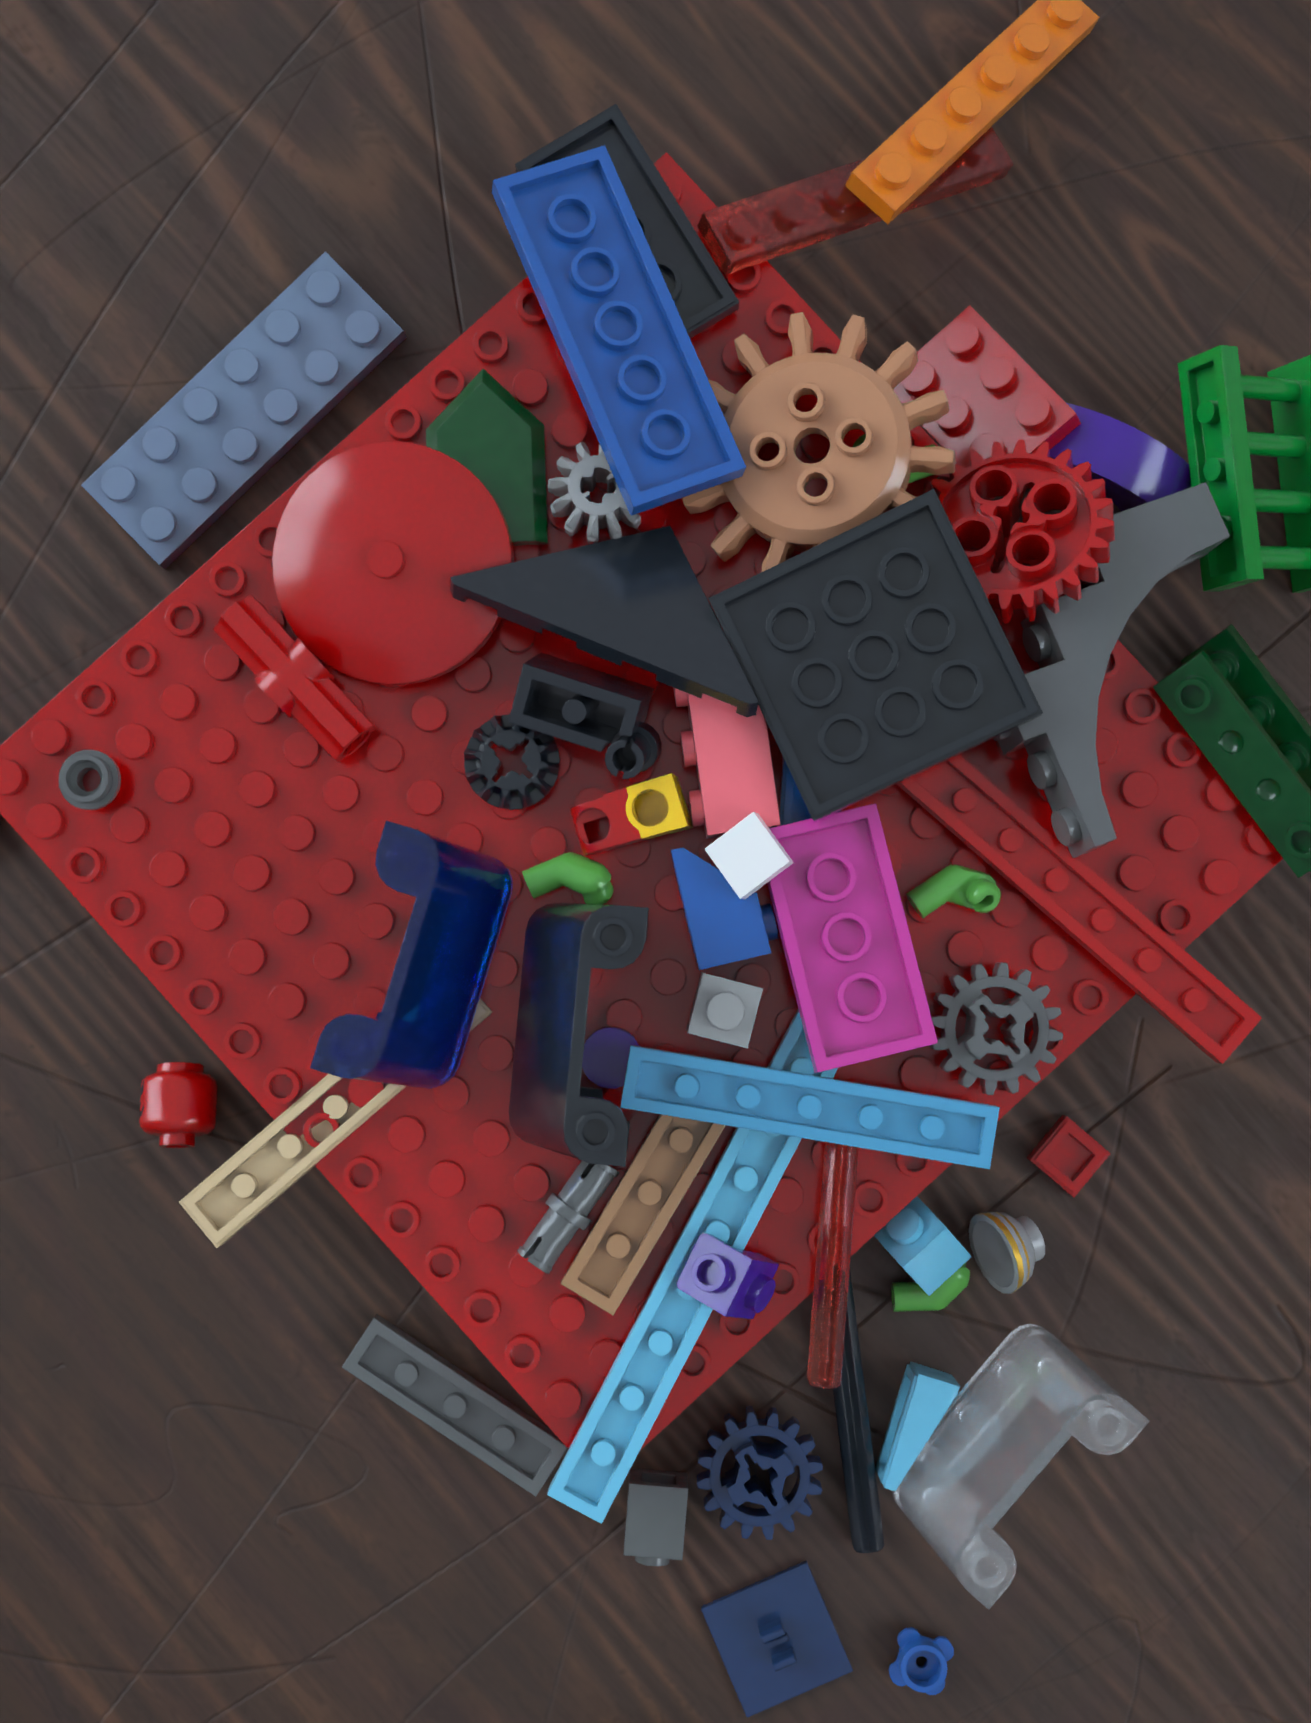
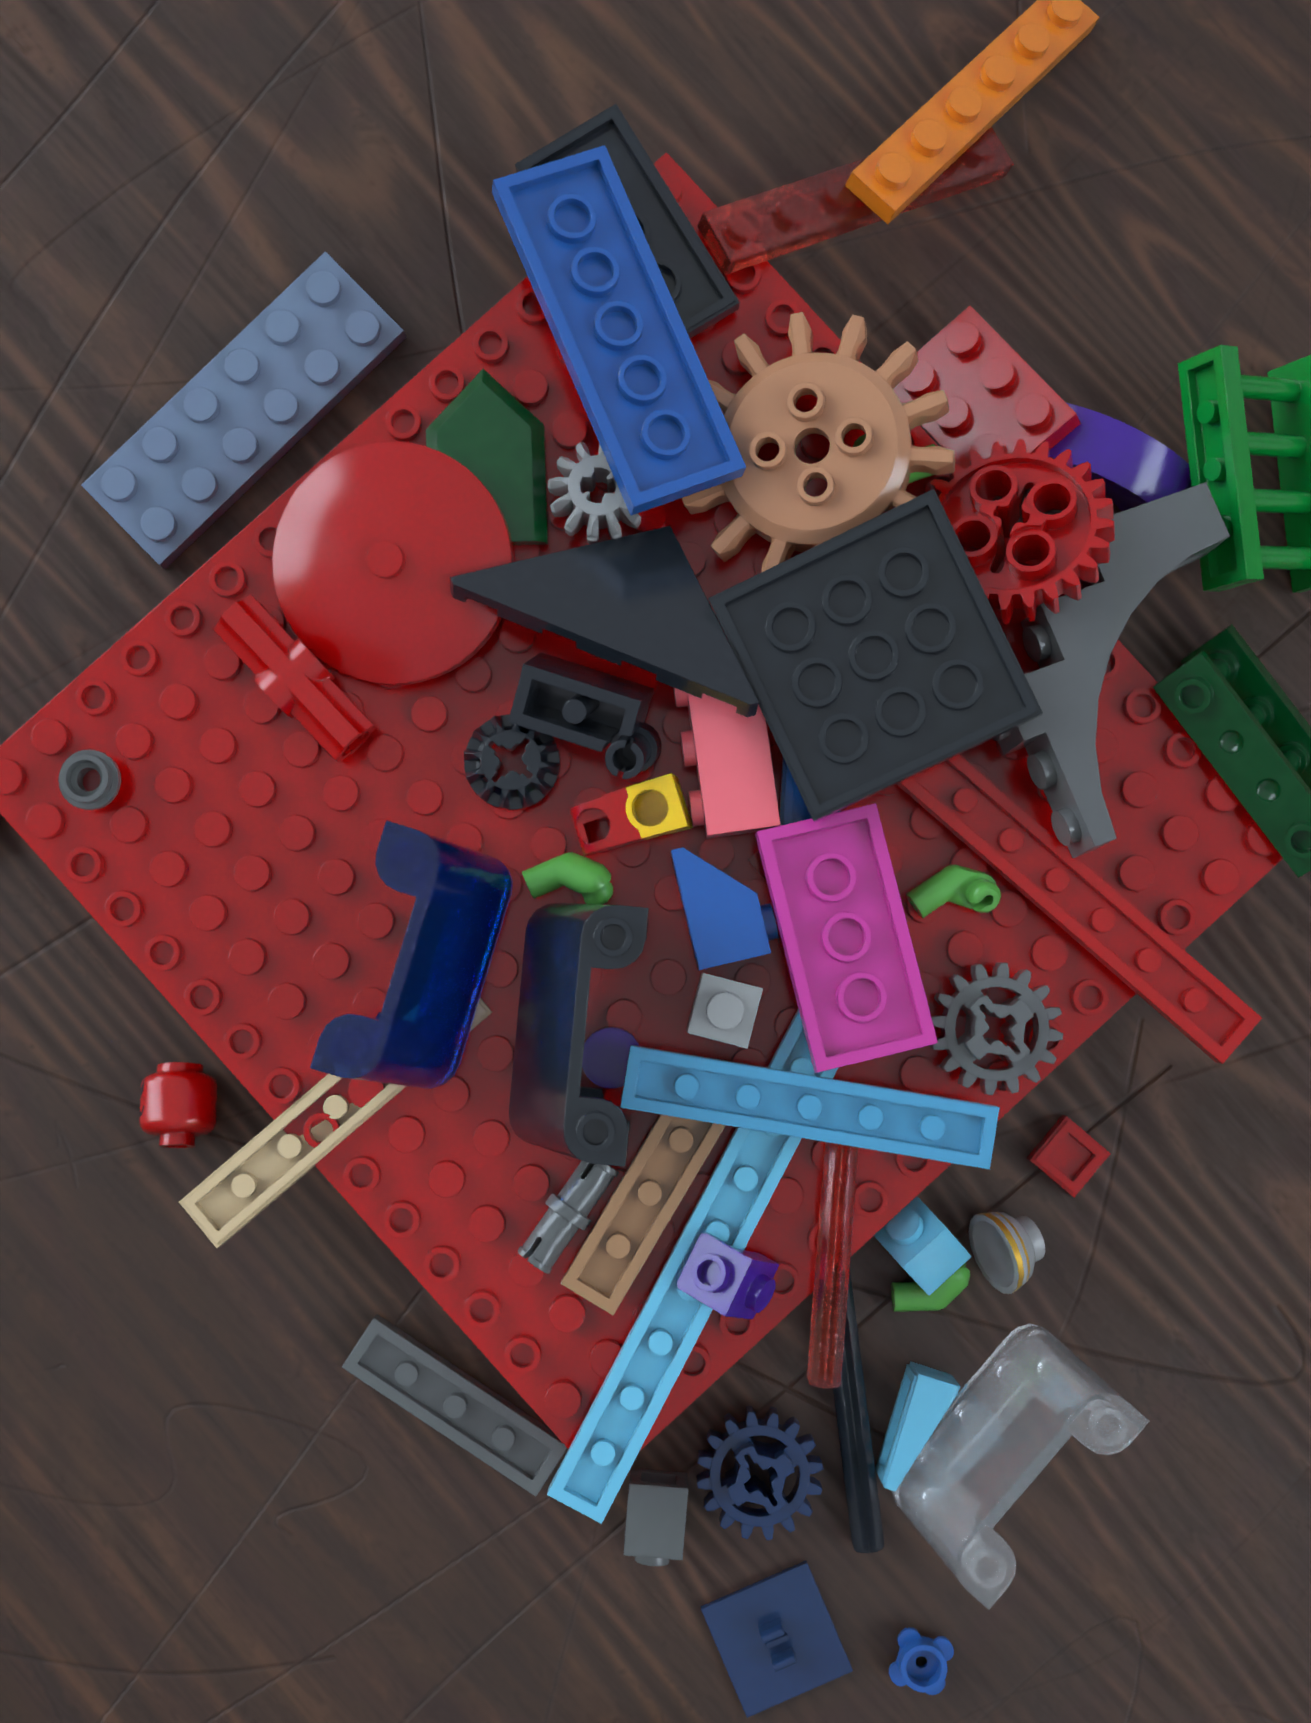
(749, 855): white tile -> none

